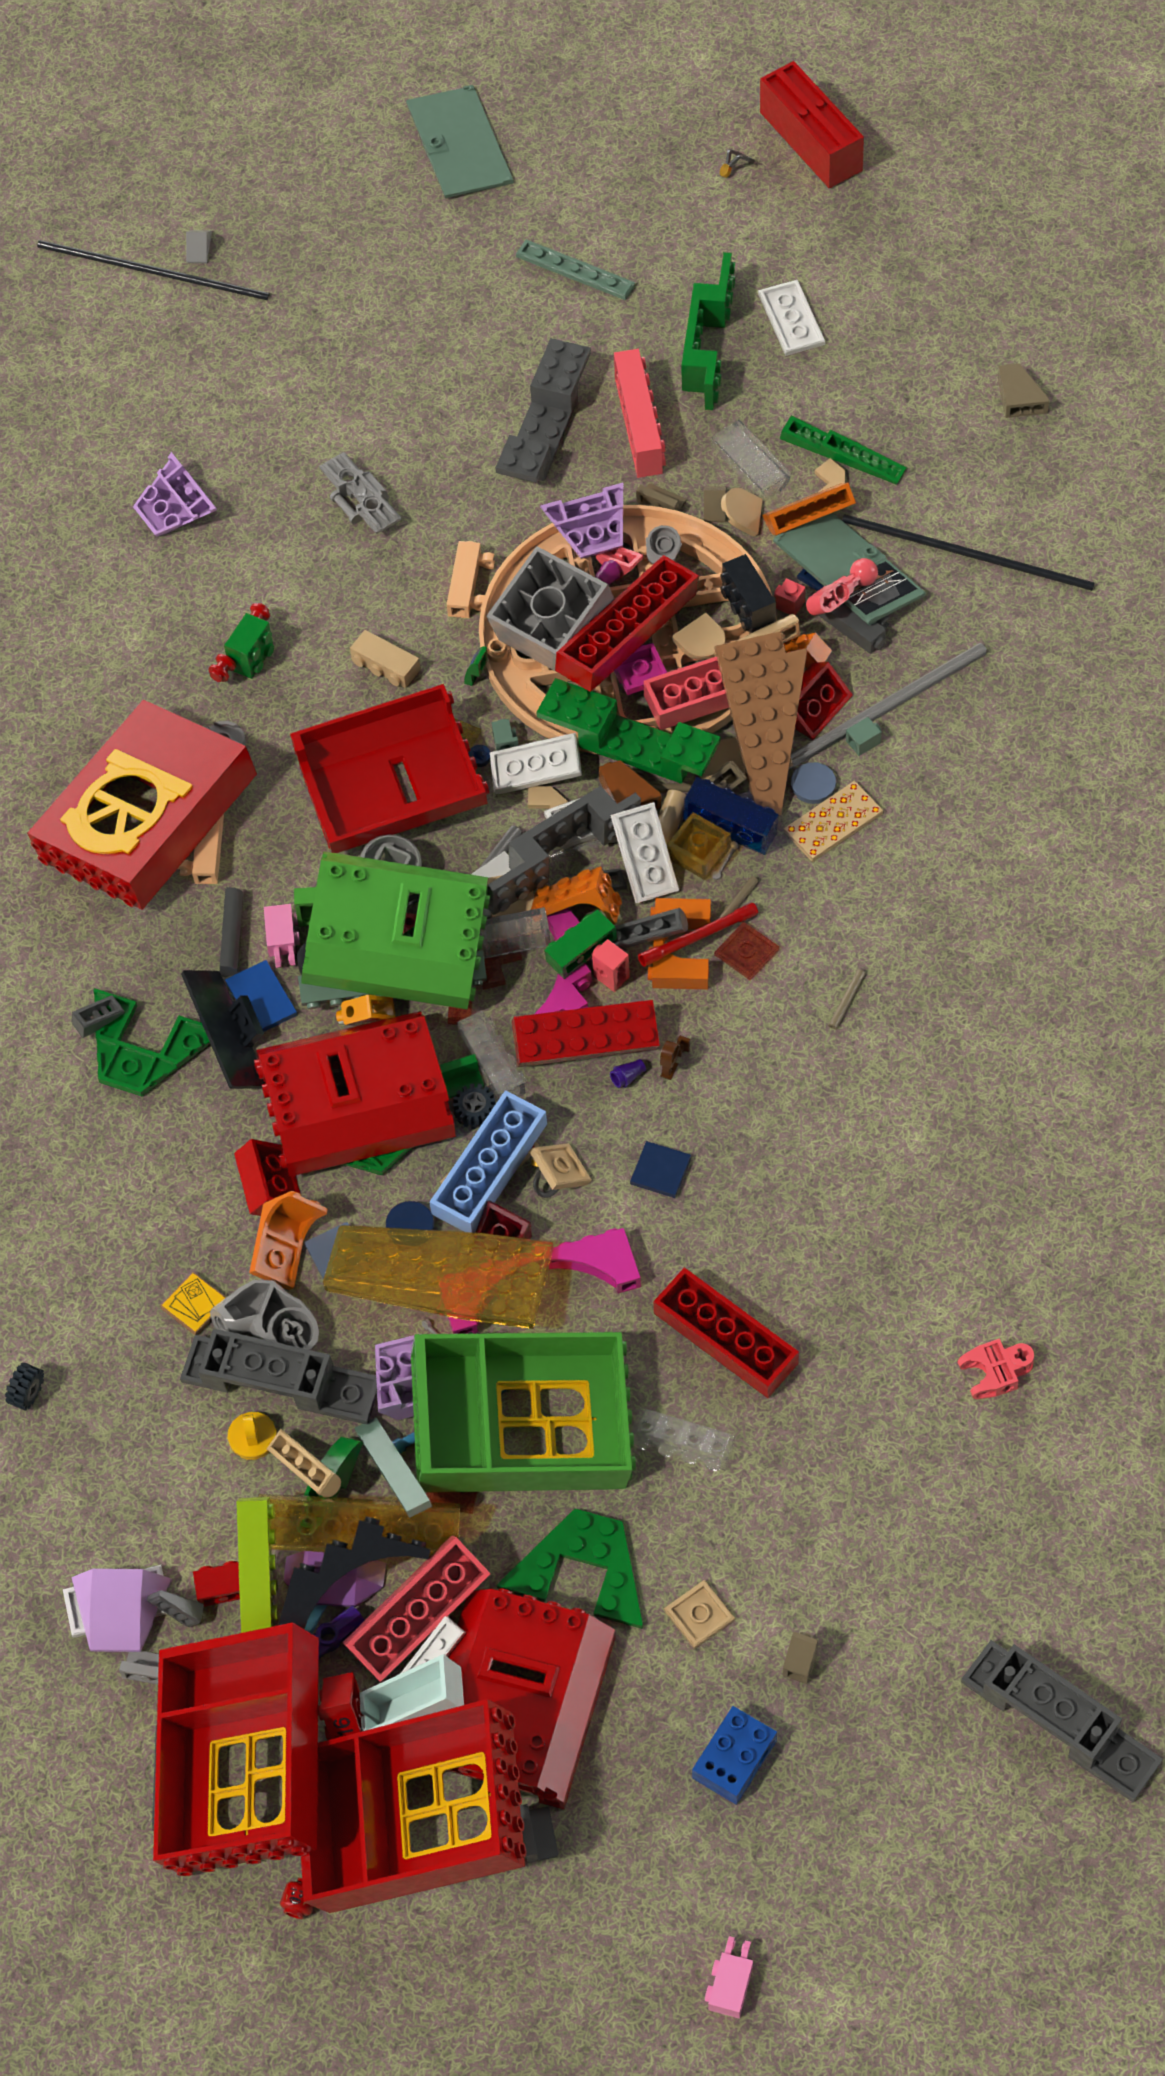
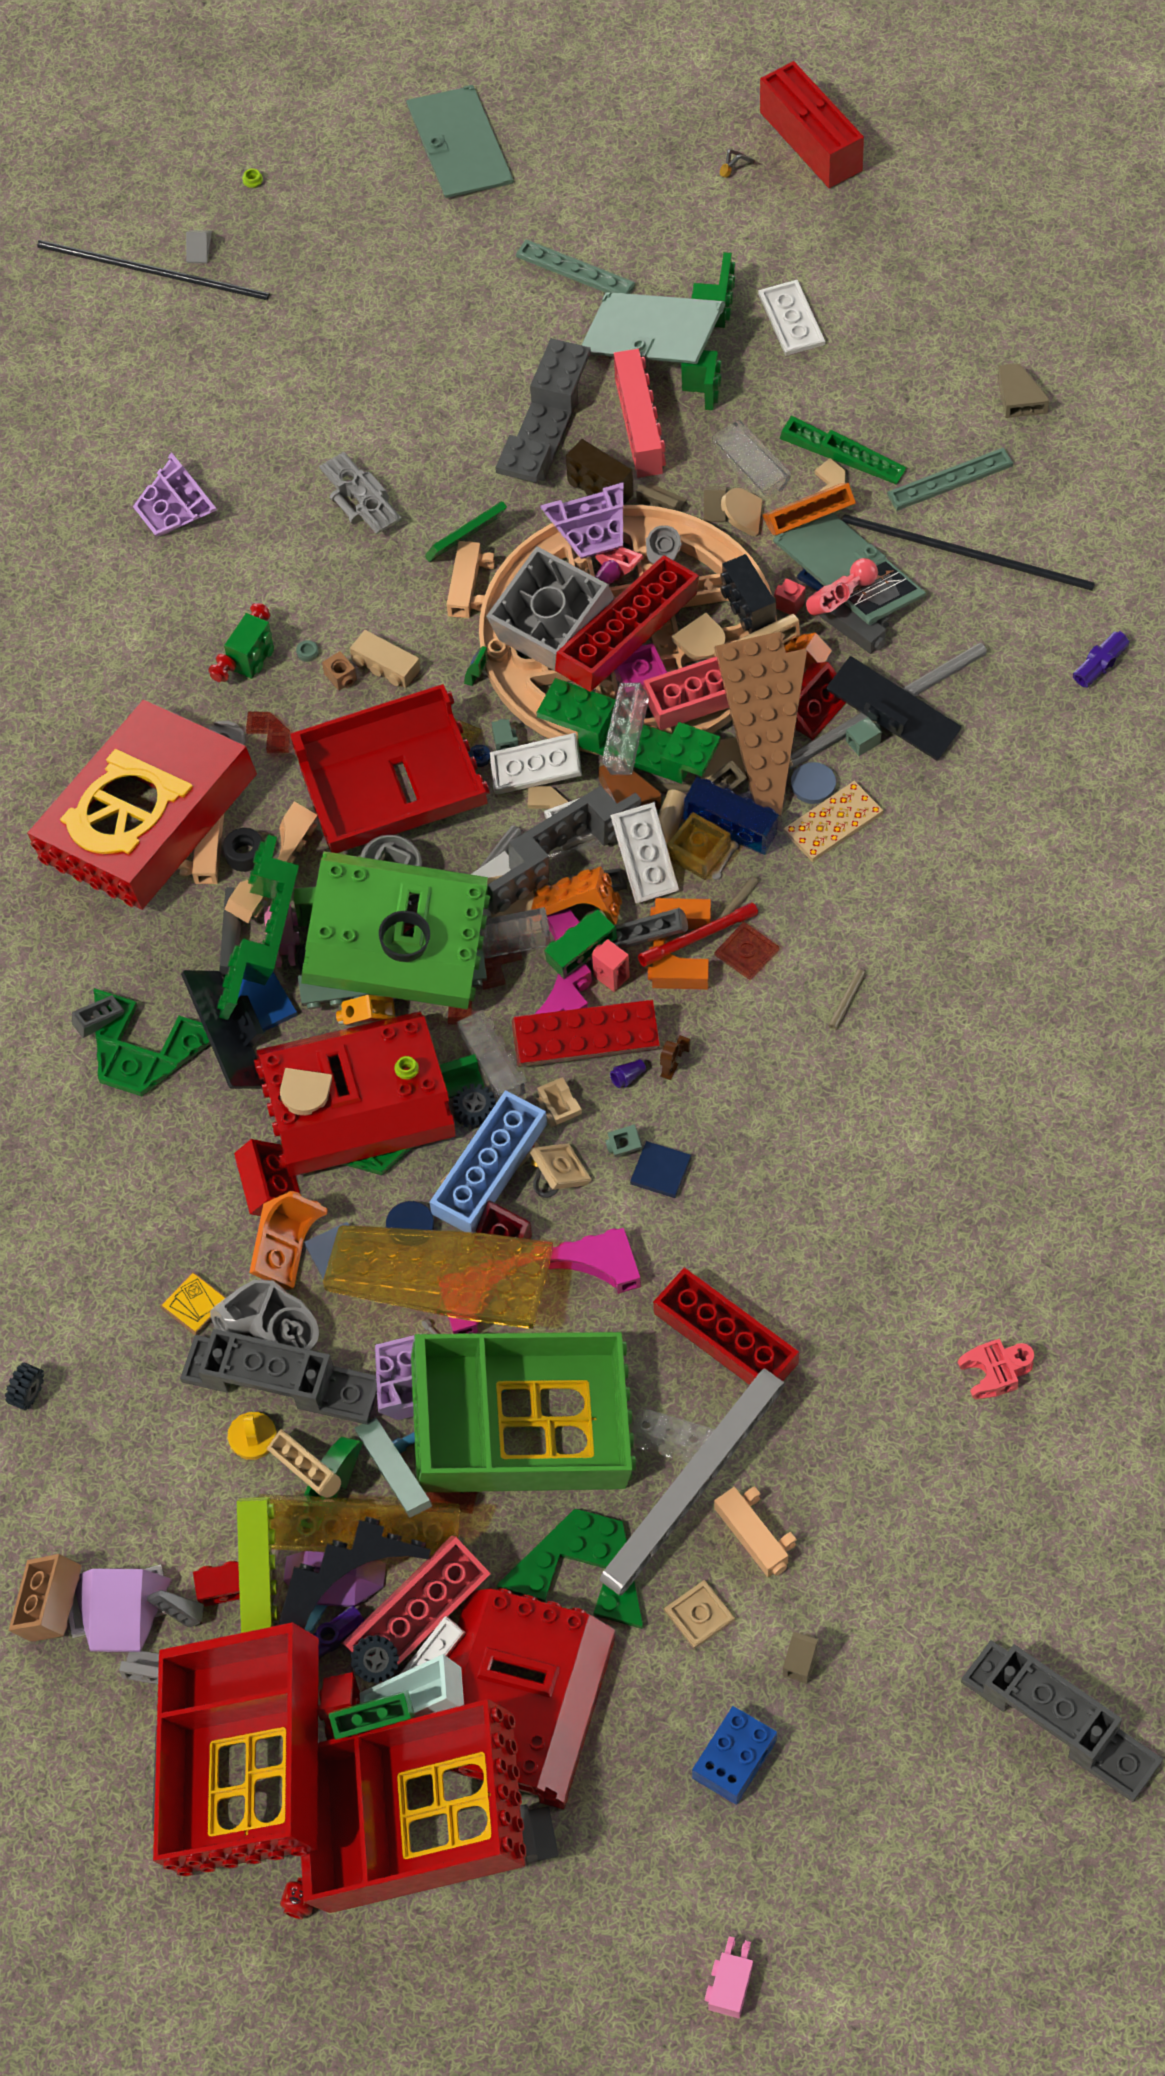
(45, 1598): none -> medium nougat brick
(239, 837): none -> black tyre
(252, 178): none -> lime plate
(252, 959): none -> green bracket
(266, 723): none -> clear red tile
(293, 829): none -> light nougat arch
(304, 1090): none -> tan tile
(307, 650): none -> sand green tile
(334, 666): none -> medium nougat brick
(371, 1714): none -> green brick
(382, 1662): none -> black wheel
(406, 917): none -> black tyre
(406, 1062): none -> lime plate
(465, 531): none -> green tile
(557, 1102): none -> tan cylinder
(595, 470): none -> dark brown brick
(625, 729): none -> clear brick
(629, 1133): none -> sand green brick
(655, 325): none -> door
(692, 1482): none -> light grey beam
(752, 1532): none -> light nougat brick
(893, 708): none -> black bracket
(949, 479): none -> sand green tile
(1101, 658): none -> dark purple piece

